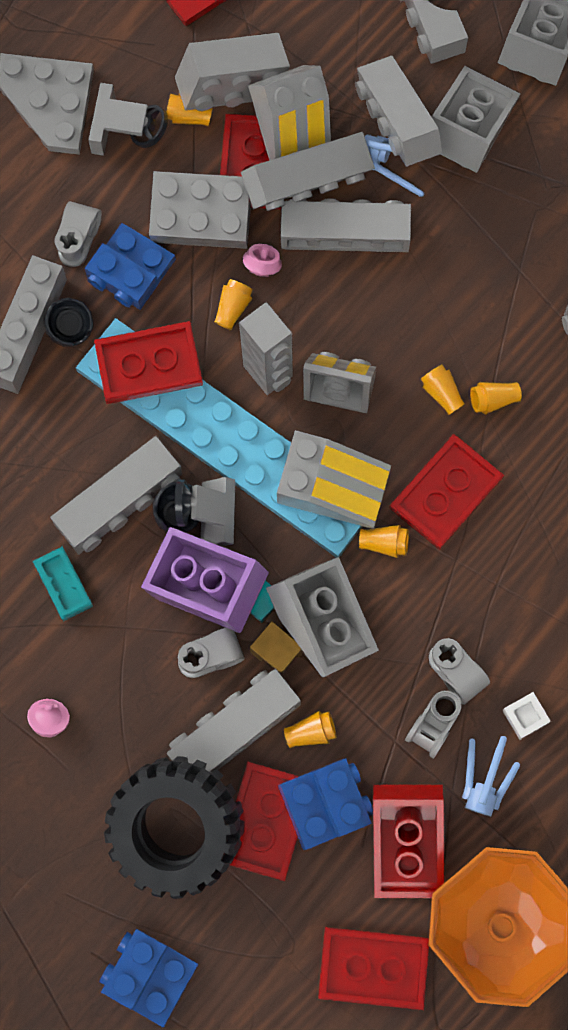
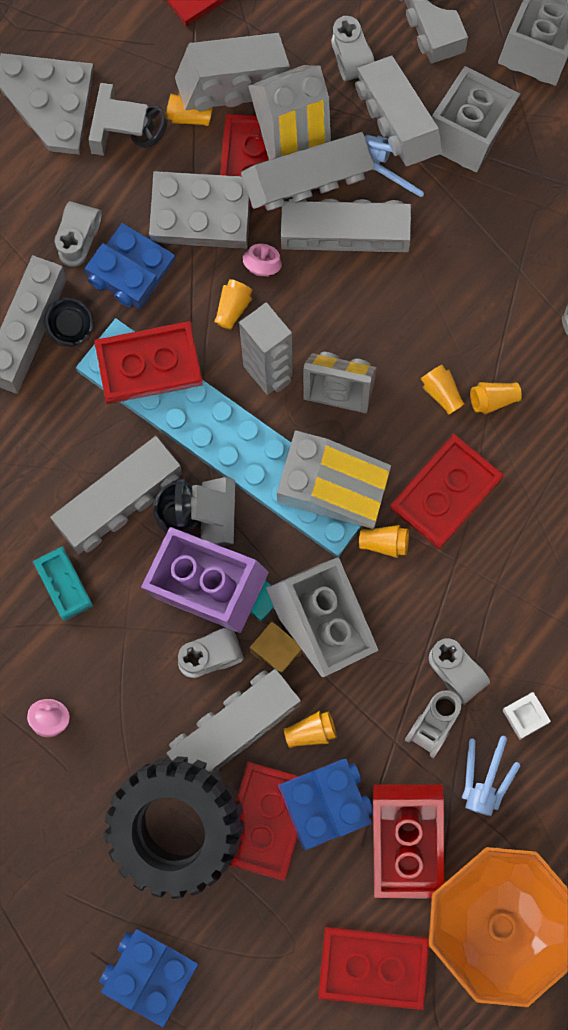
(350, 47): none -> light grey piece

